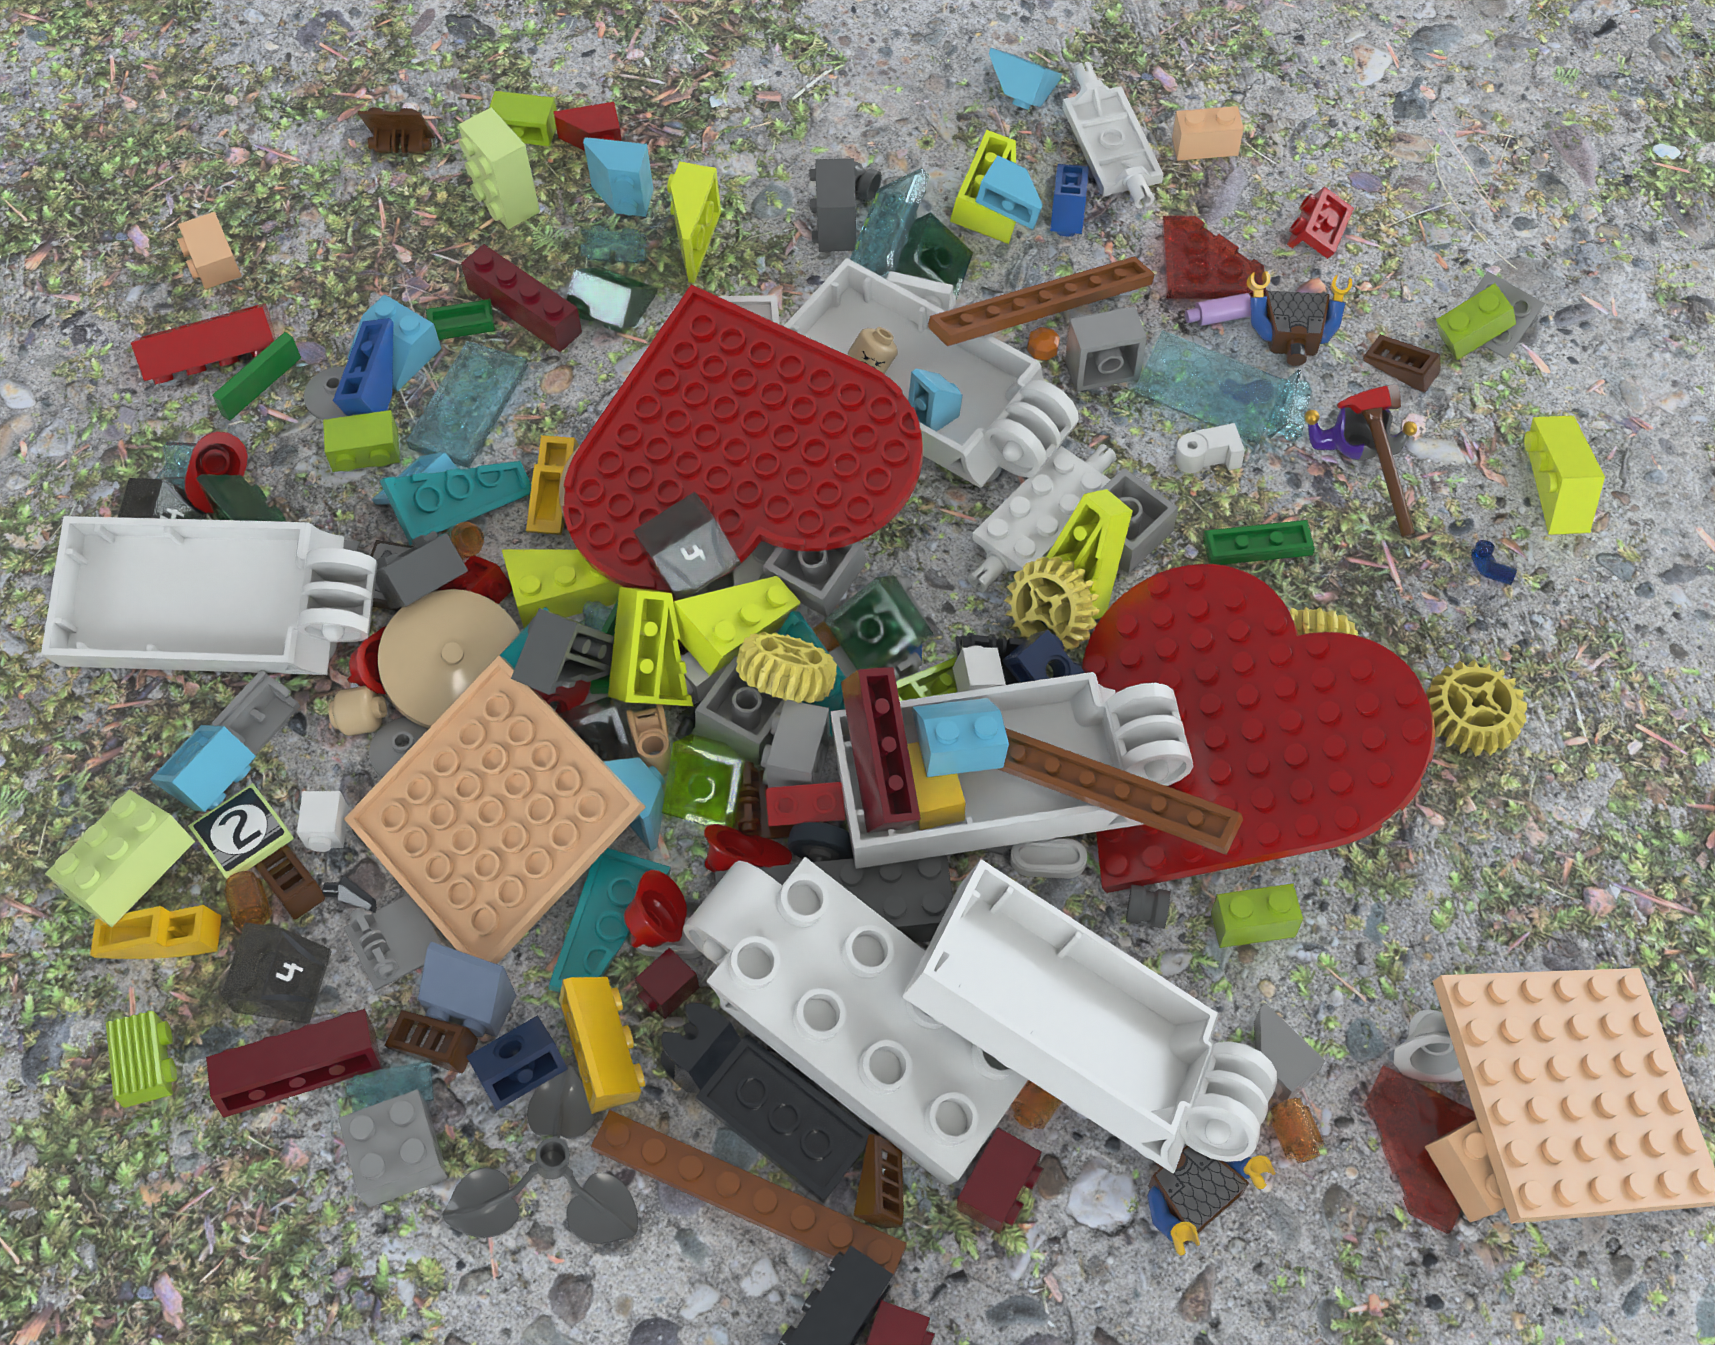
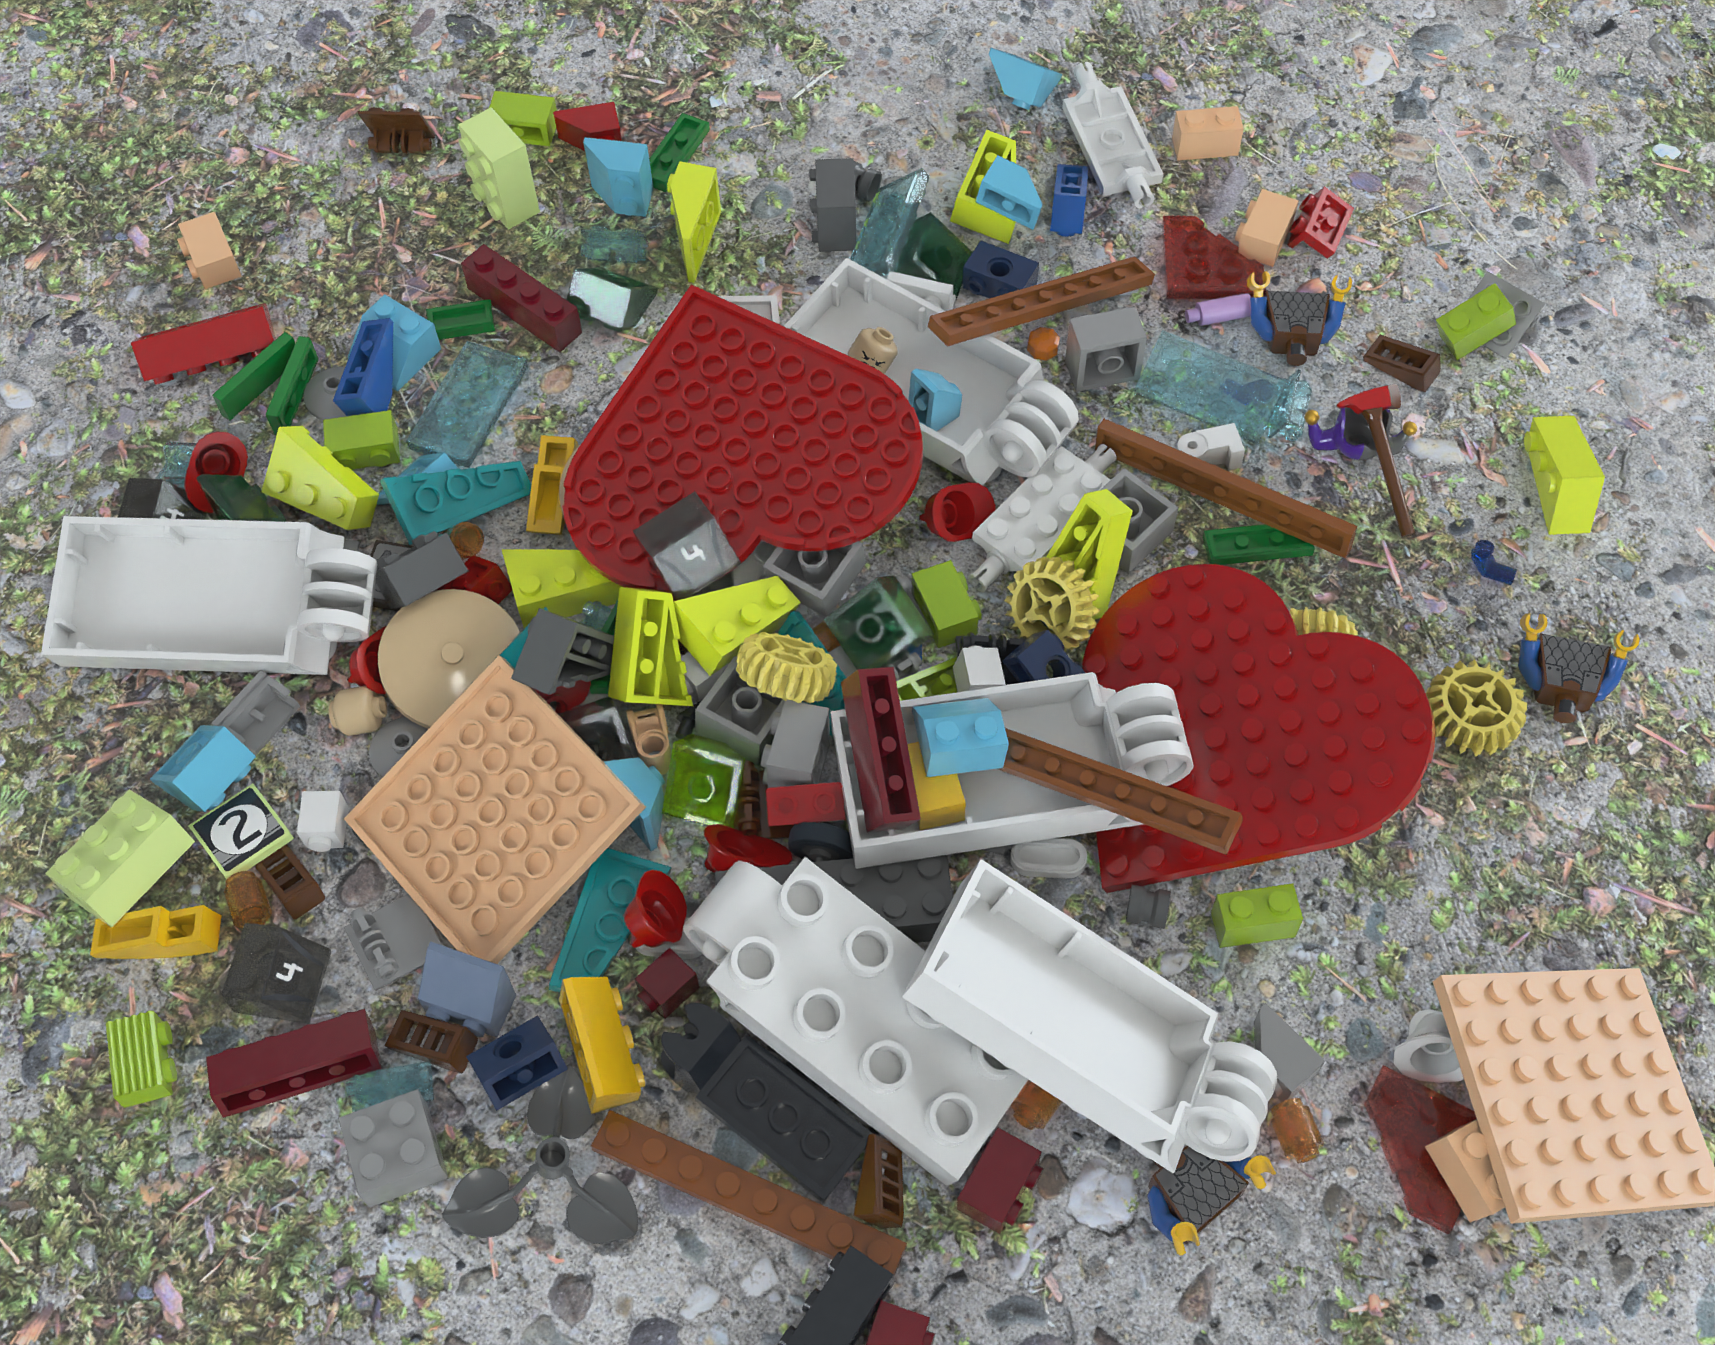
(292, 384): none -> green tile
(316, 482): none -> neon yellow wedge
(349, 893): black bar -> none
(676, 146): none -> green tile
(945, 602): none -> lime brick
(958, 511): none -> red piece
(997, 271): none -> dark blue brick
(1227, 489): none -> dark orange plate
(1266, 227): none -> light nougat brick
(1569, 671): none -> torso

